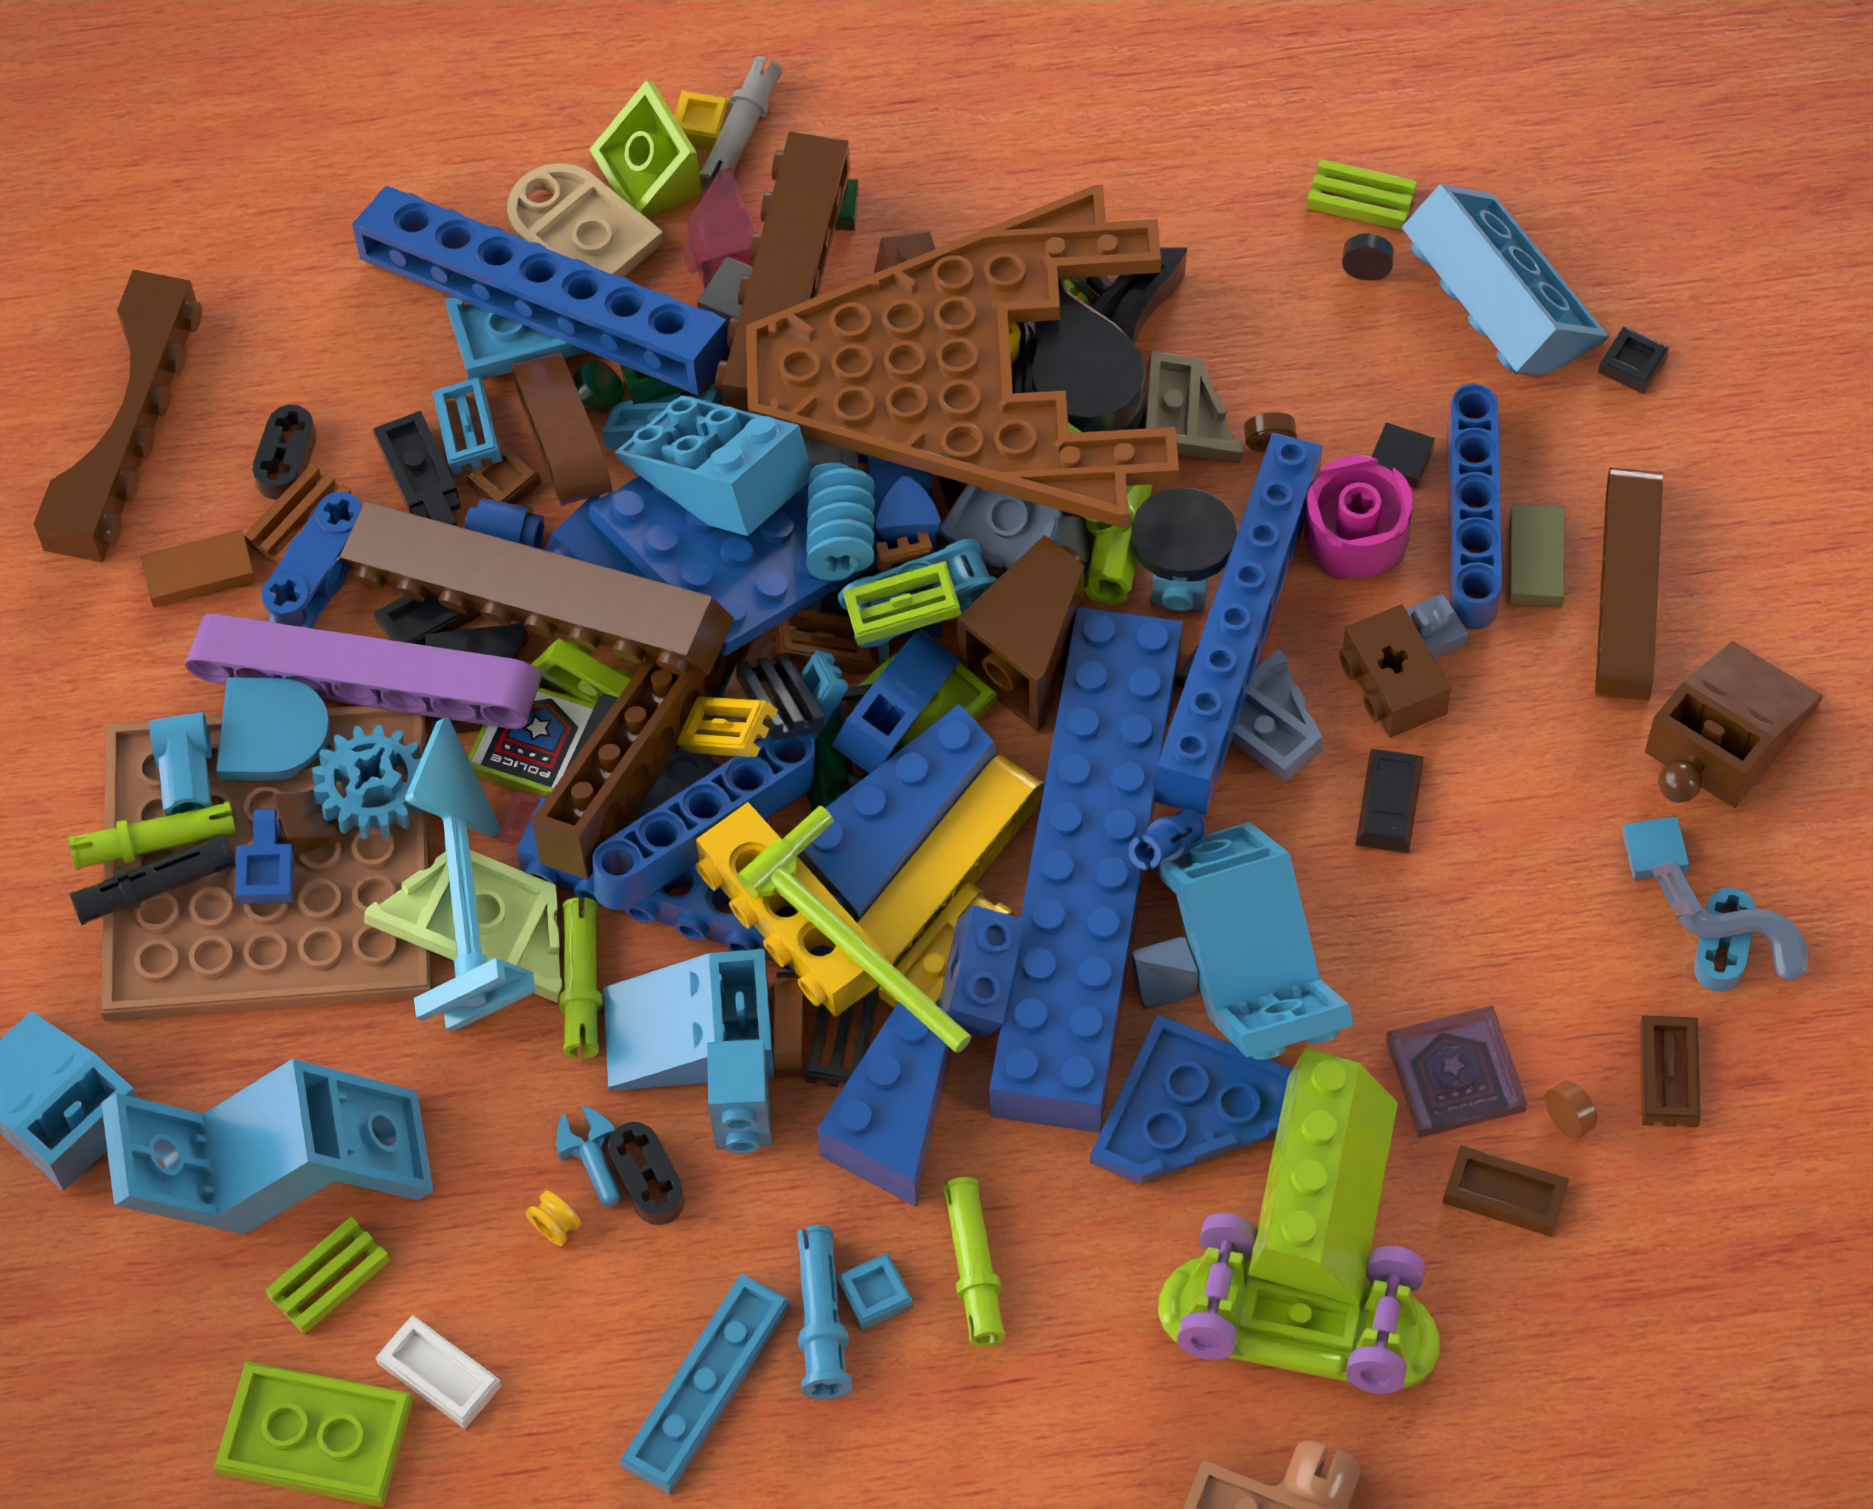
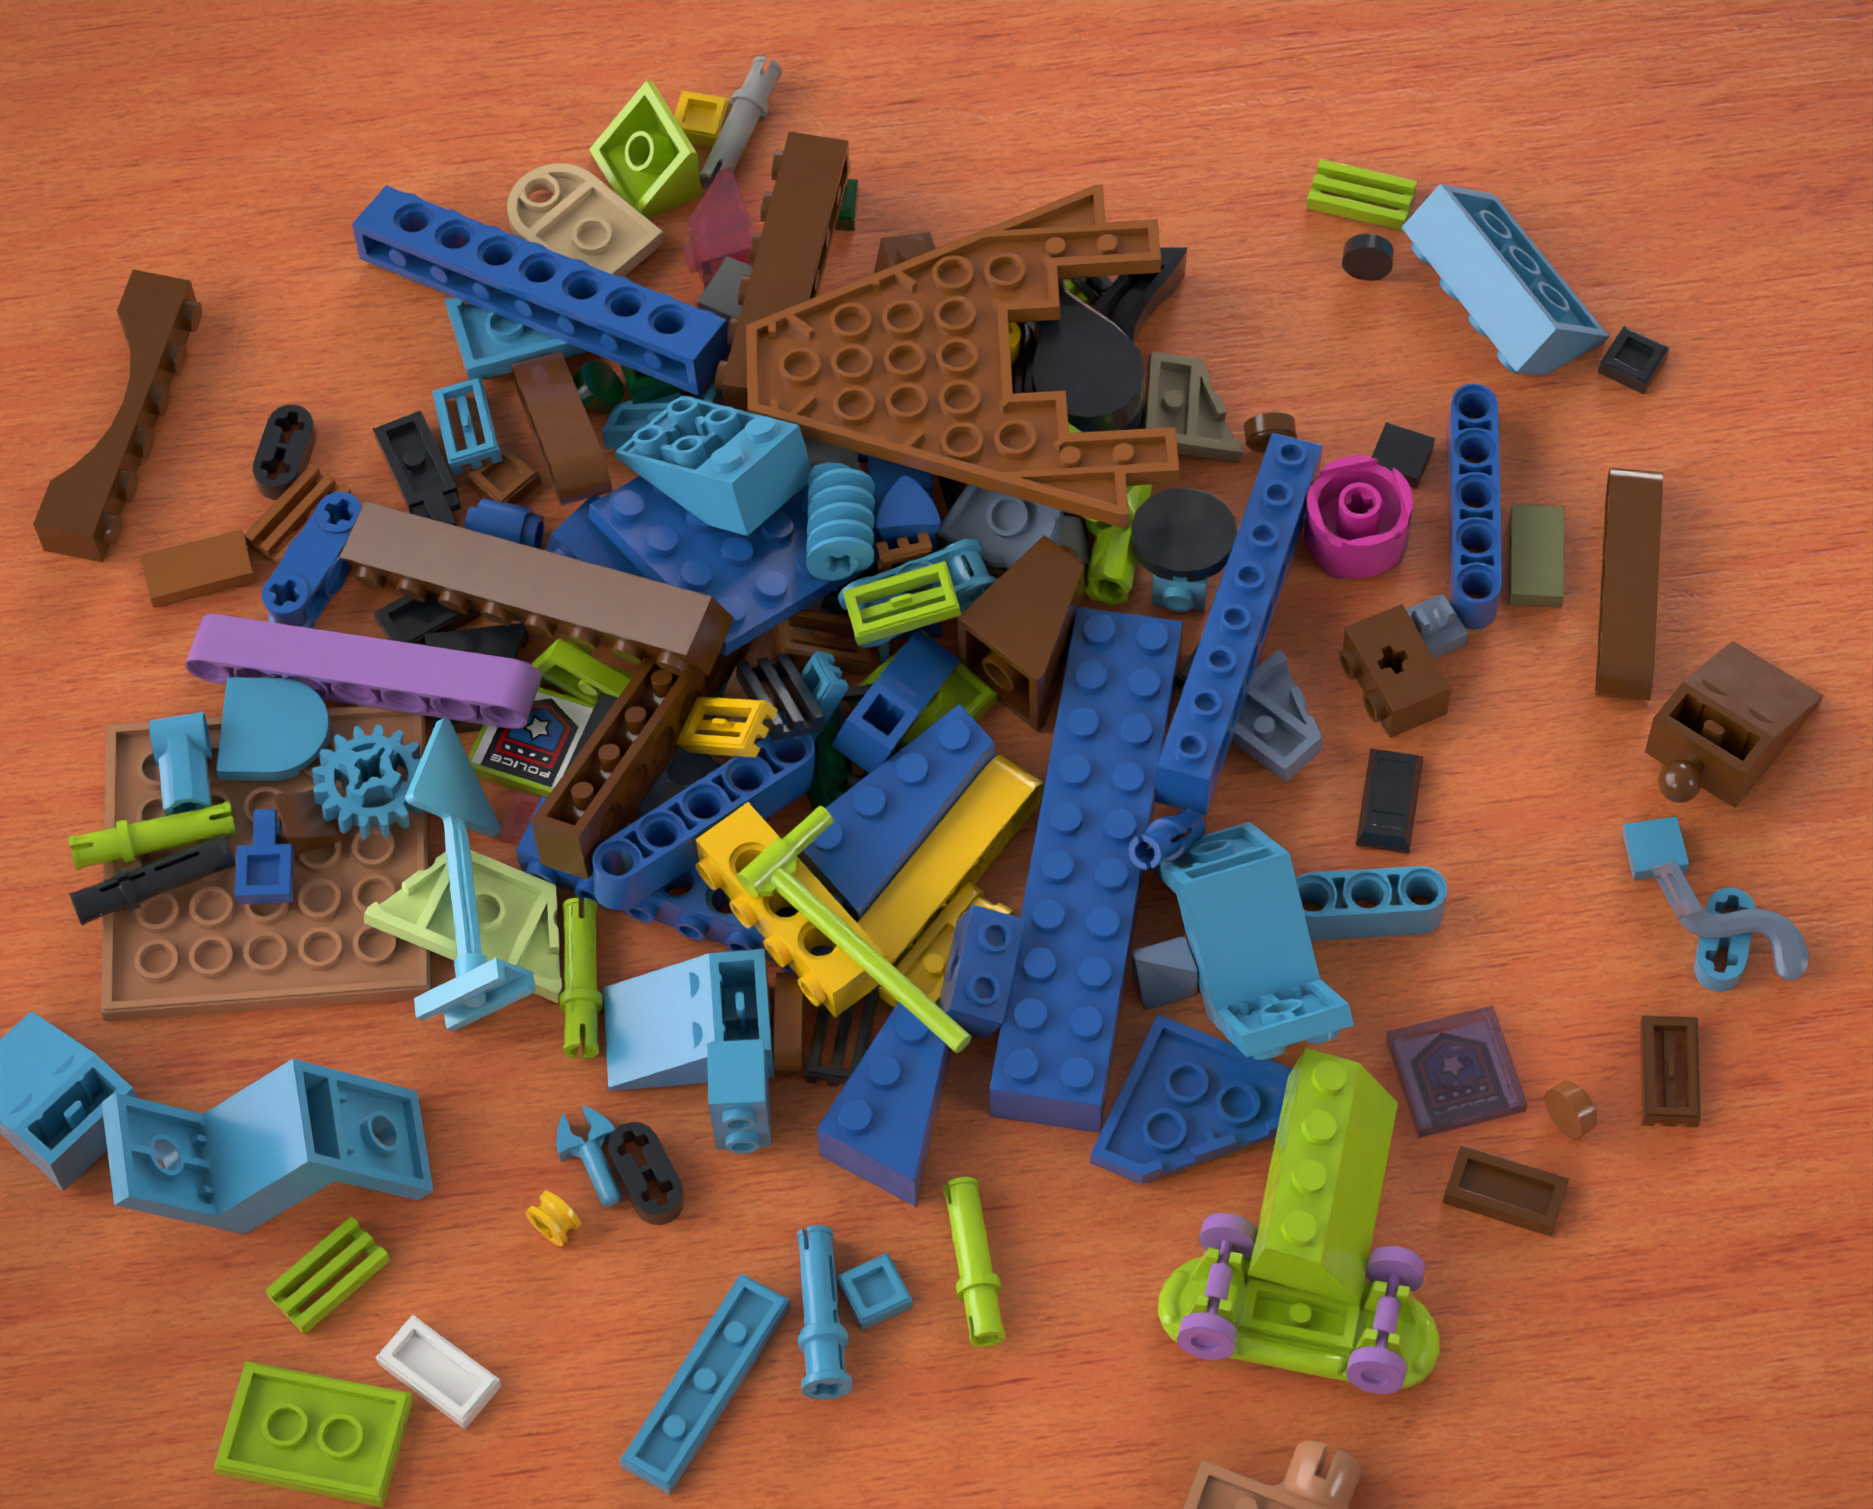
(1387, 888): none -> dark azure beam

